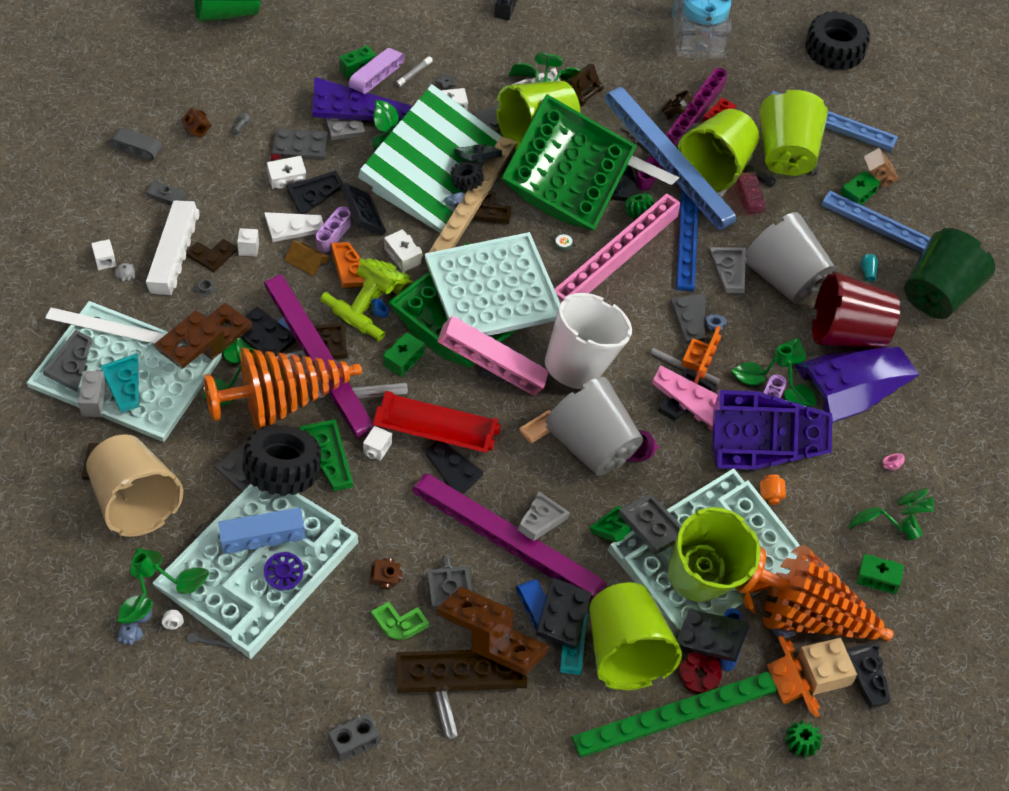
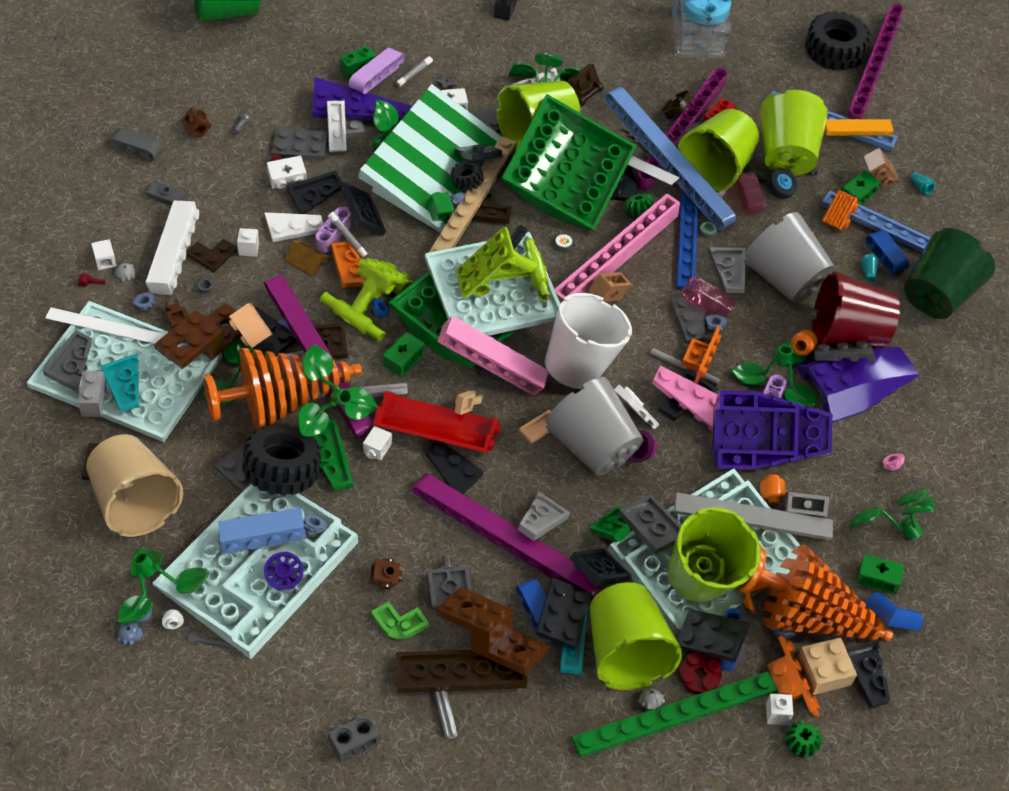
(84, 279): none -> dark red hand
(144, 301): none -> sand blue animal
(175, 314): none -> reddish brown plate
(250, 325): none -> light nougat brick
(314, 524): none -> sand blue animal
(336, 126): none -> white tile
(351, 239): none -> light grey bar
(356, 400): none -> green plant
(403, 250): white brick -> none
(440, 206): none -> green brick
(465, 402): none -> tan plate
(500, 261): none -> lime plate
(517, 236): none -> black axle
(599, 567): none -> black plate
(610, 286): none -> medium nougat brick
(635, 404): none -> white wing
(651, 698): none -> light grey animal
(708, 230): none -> sand green tile
(708, 297): none -> clear pink beam
(760, 517): none -> light grey tile
(779, 709): none -> white brick
(782, 183): none -> black wheel
(804, 342): none -> orange head
(806, 504): none -> light grey brick
(840, 211): none -> orange brick
(852, 352): none -> dark grey wing
(858, 127): none -> light orange tile
(876, 62): none -> magenta beam
(888, 251): none -> blue beam
(894, 615): none -> blue brick
(923, 183): none -> teal cone

